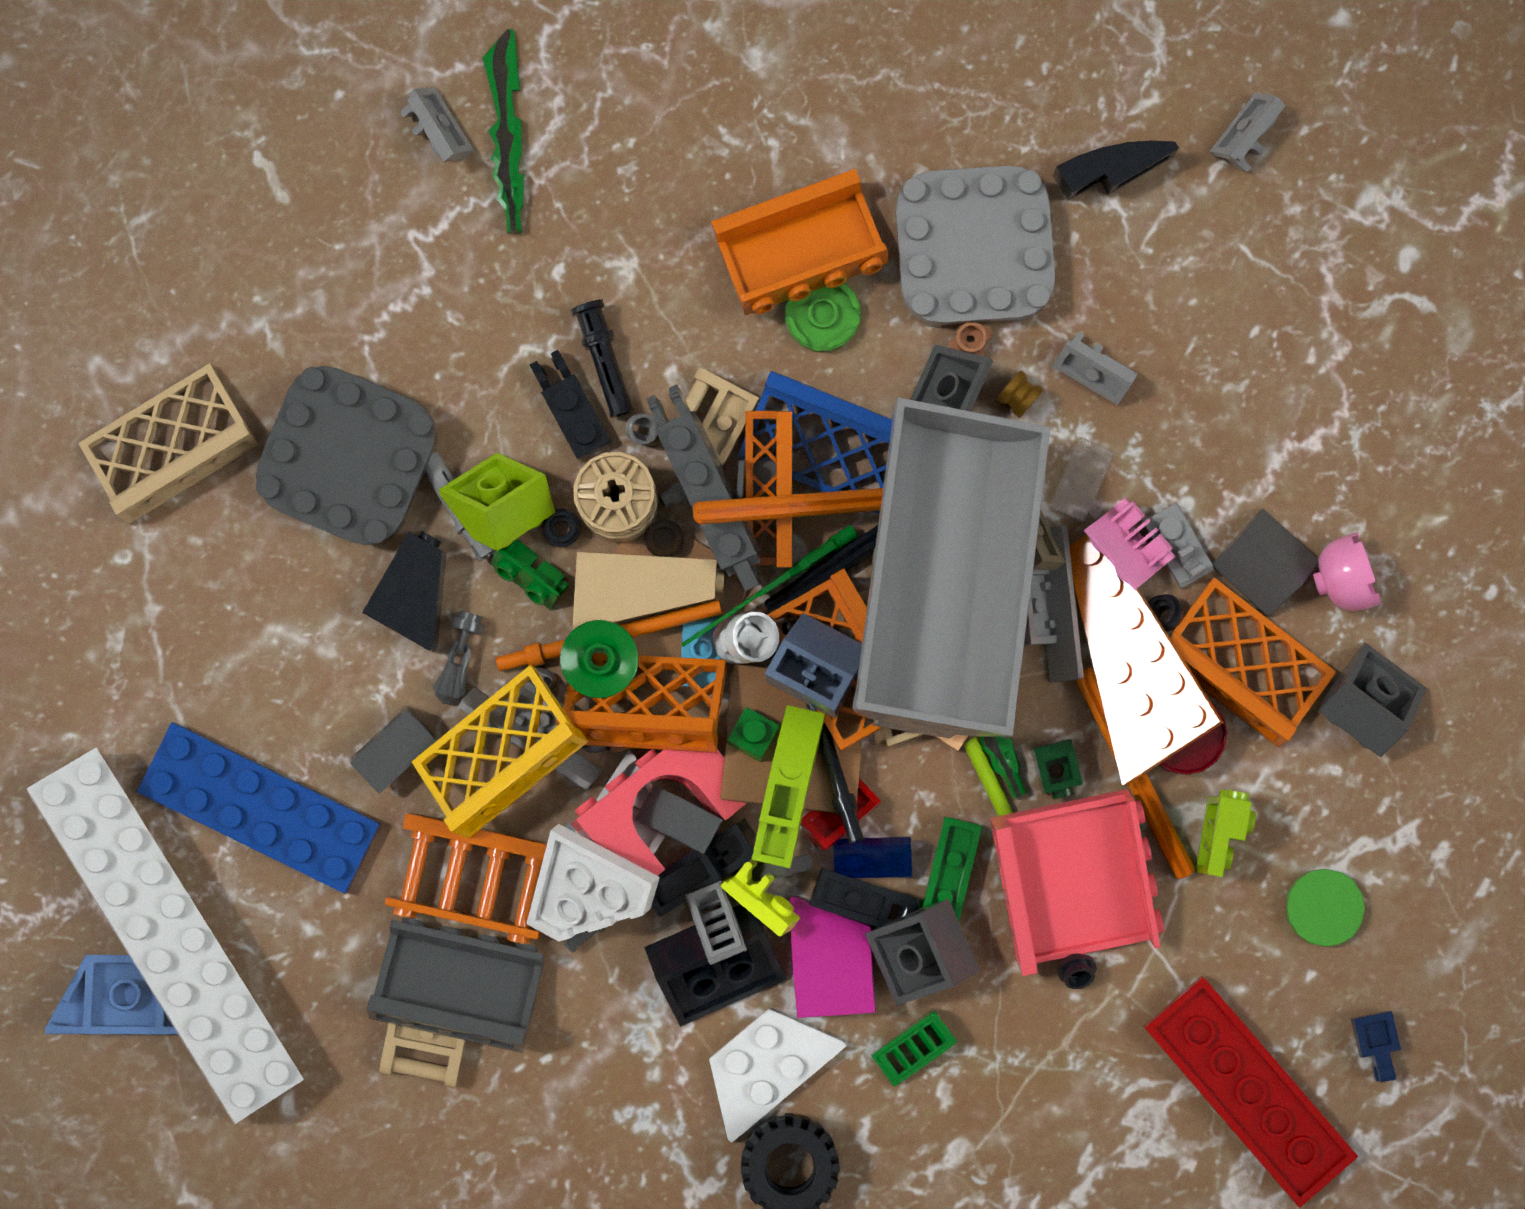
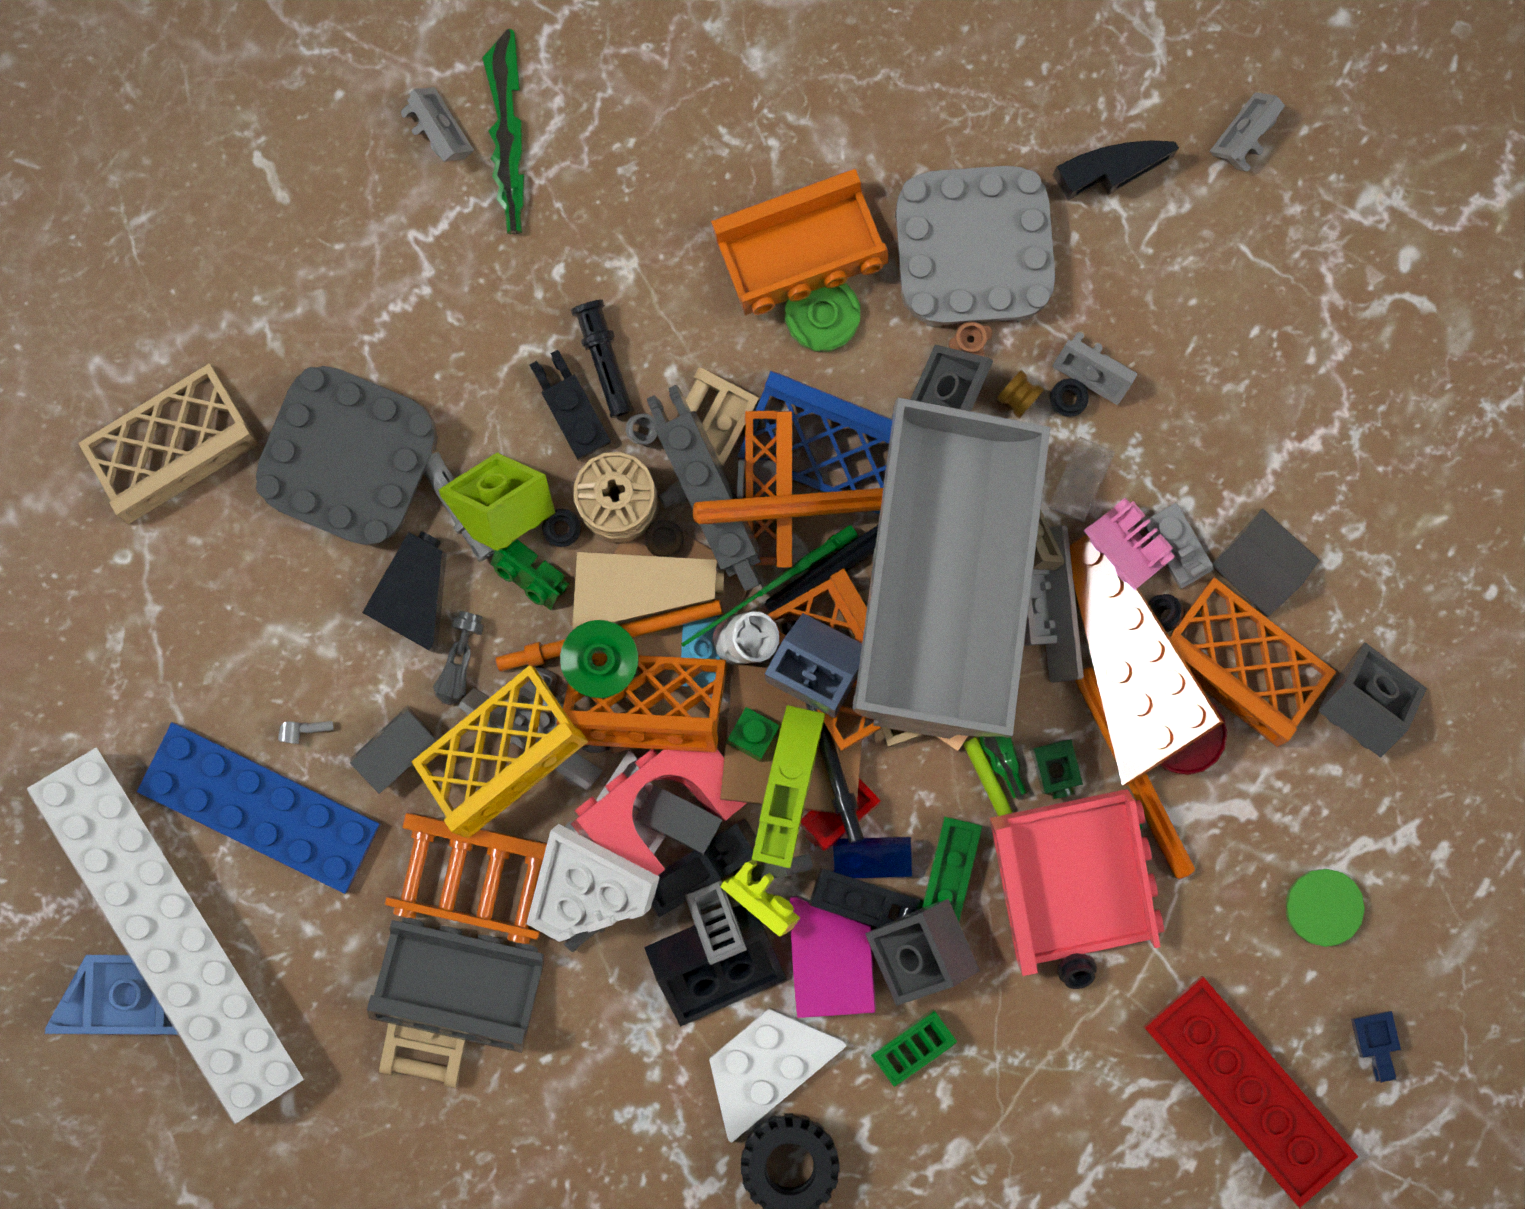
(290, 731): none -> light grey hand
(1075, 387): none -> black plate
(1224, 819): lime plate -> none
(1347, 575): bright pink cylinder -> none

